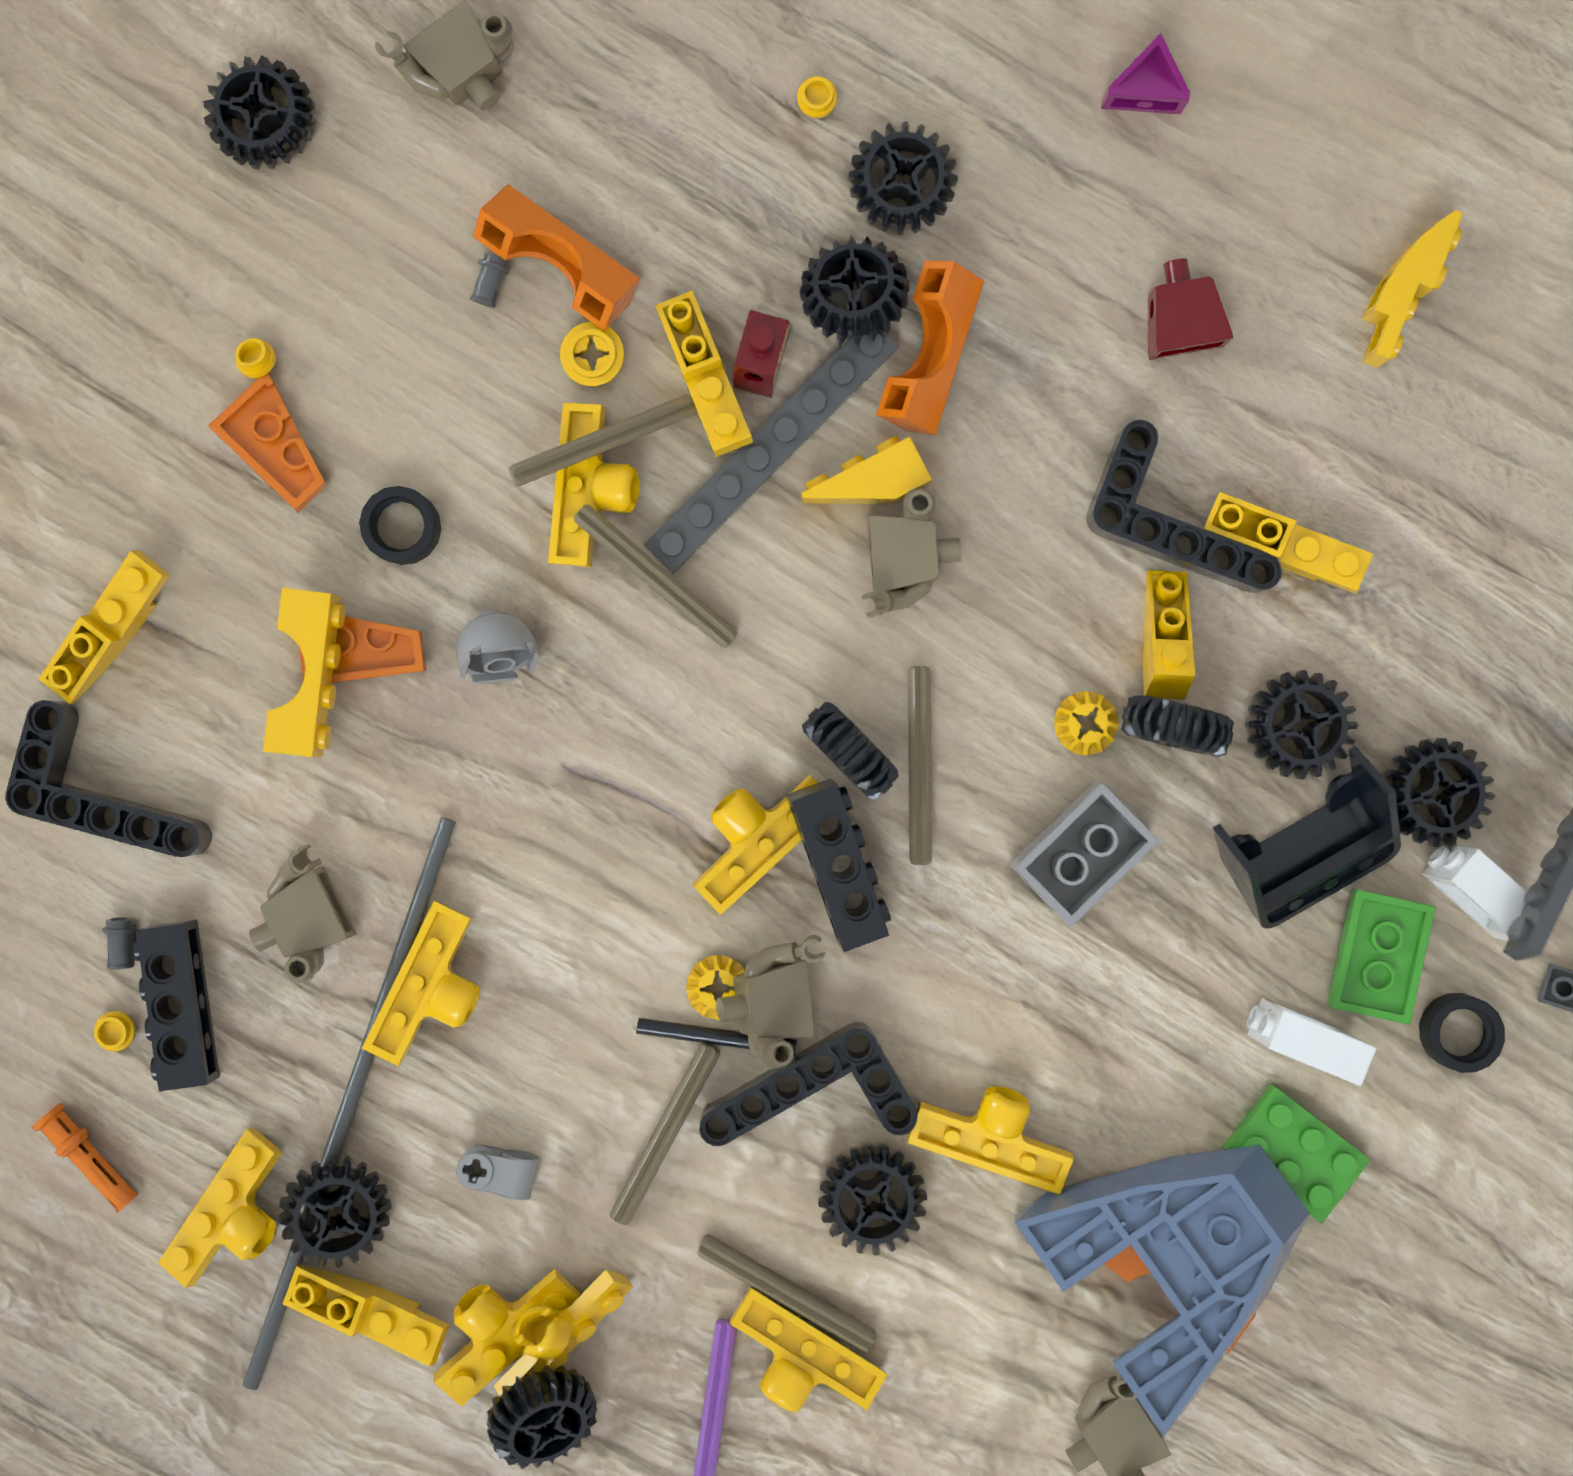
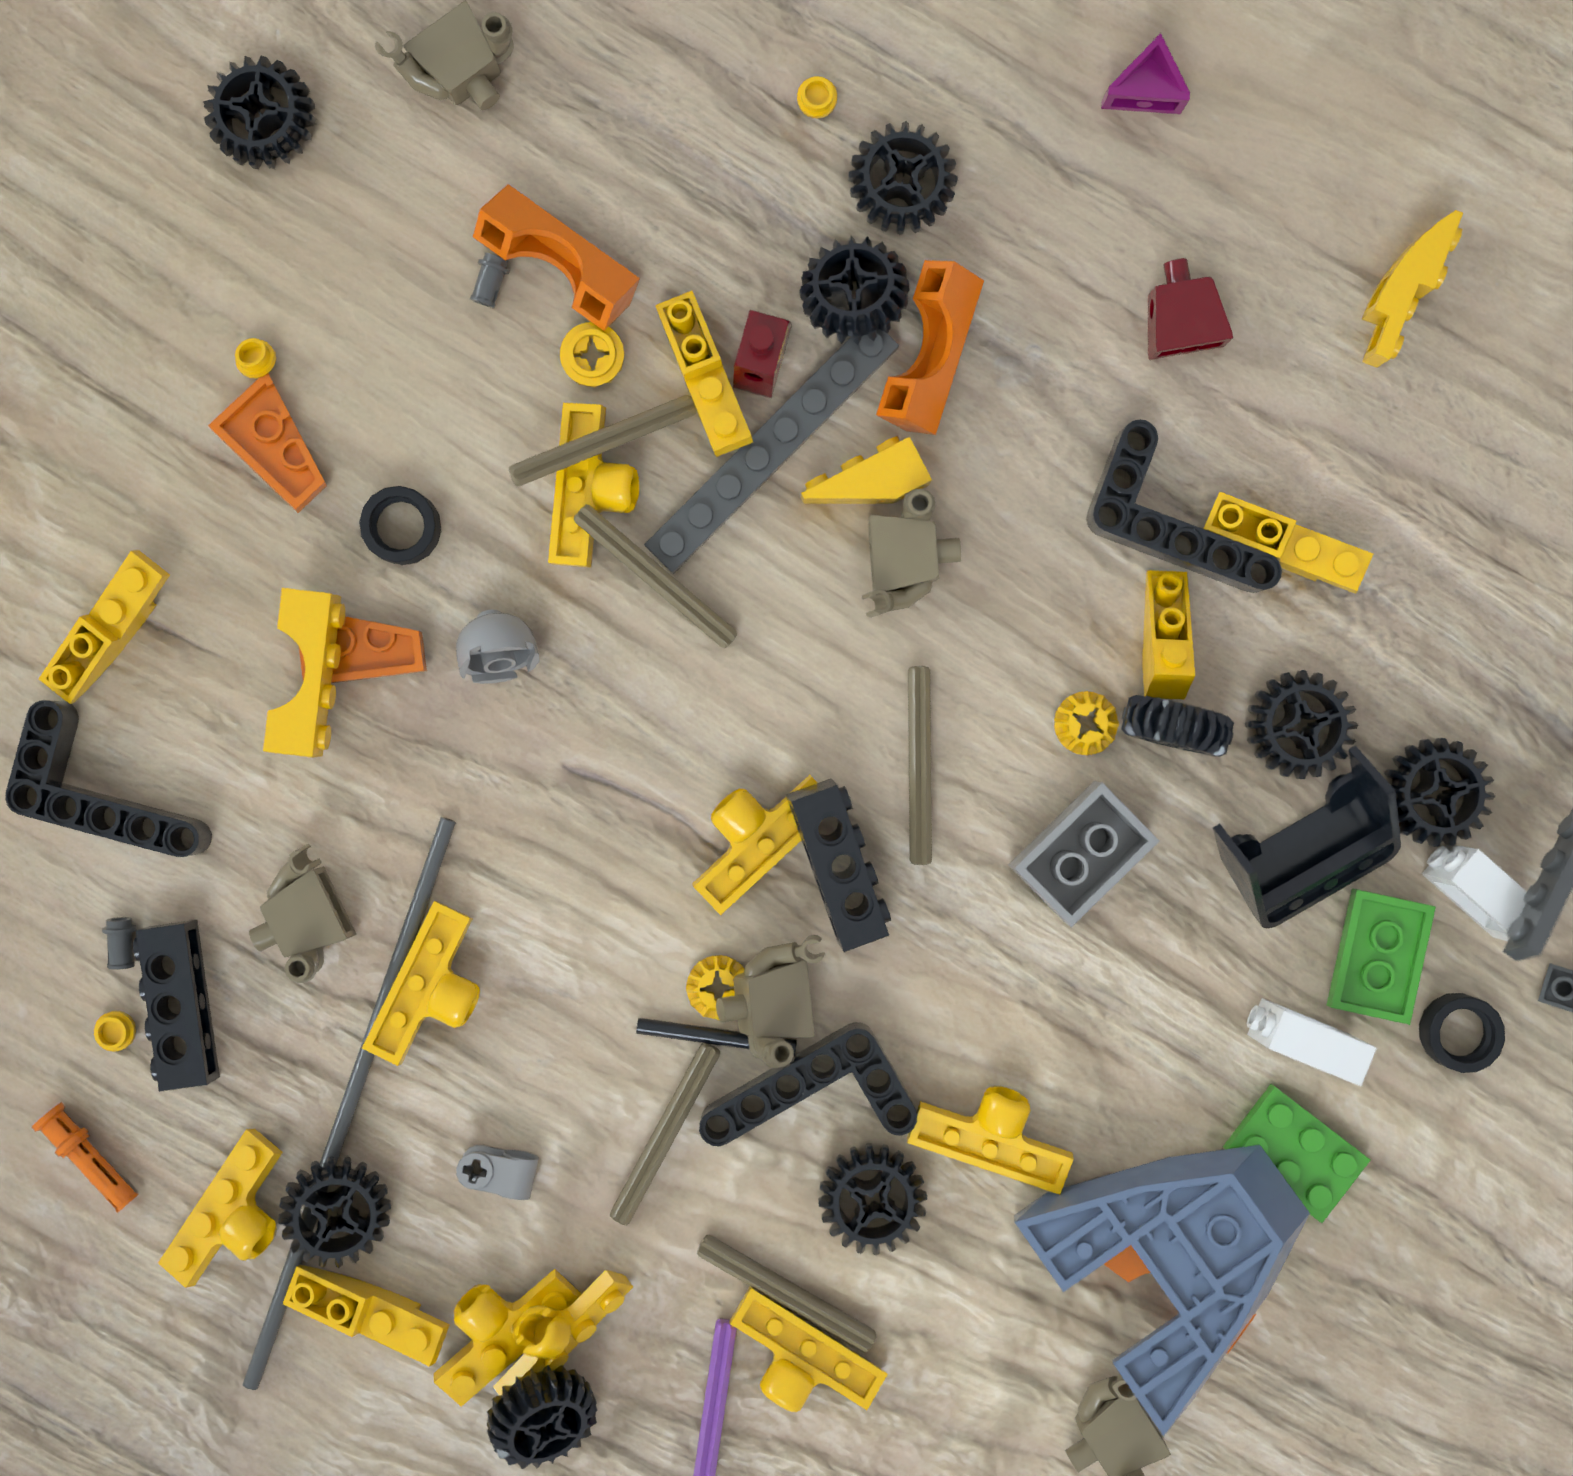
(850, 750): black gear -> none

